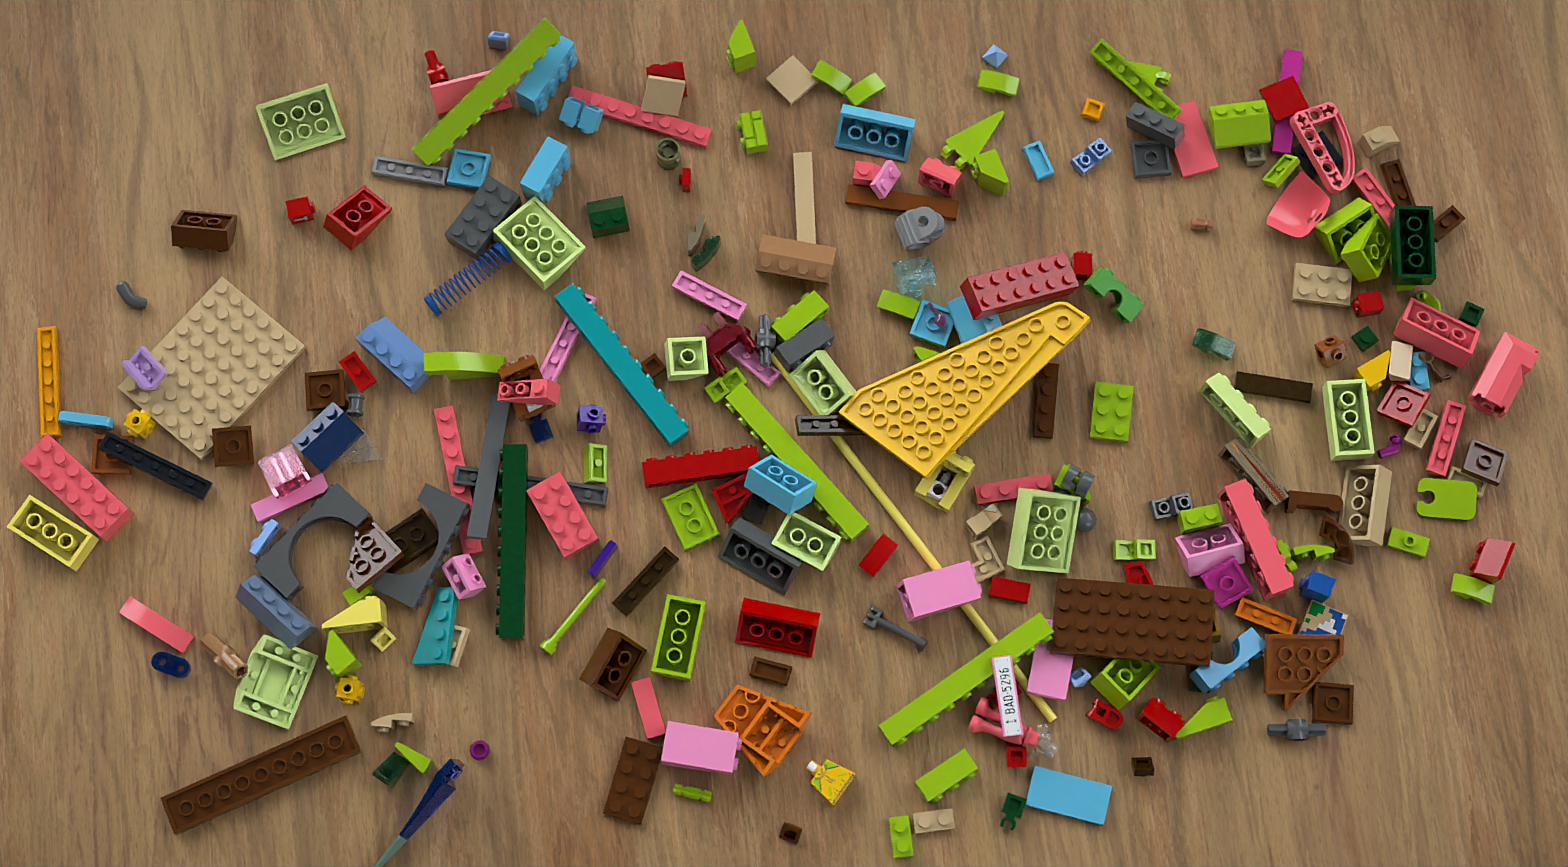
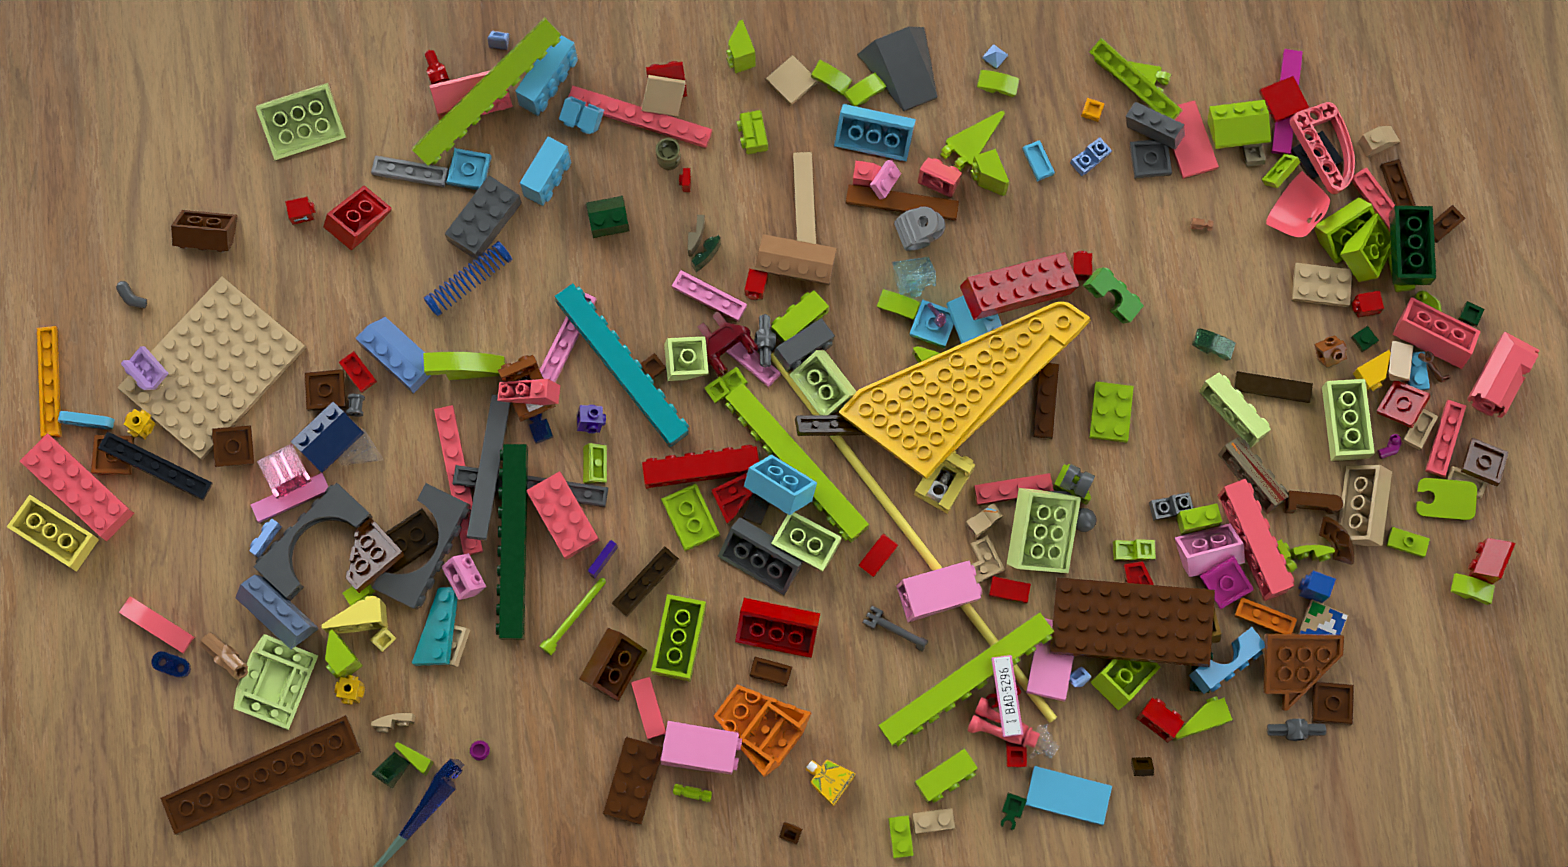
(538, 242): yellowish green slope -> none
(756, 284): none -> red brick
(903, 66): none -> dark grey wedge
(1112, 717): red plate -> none

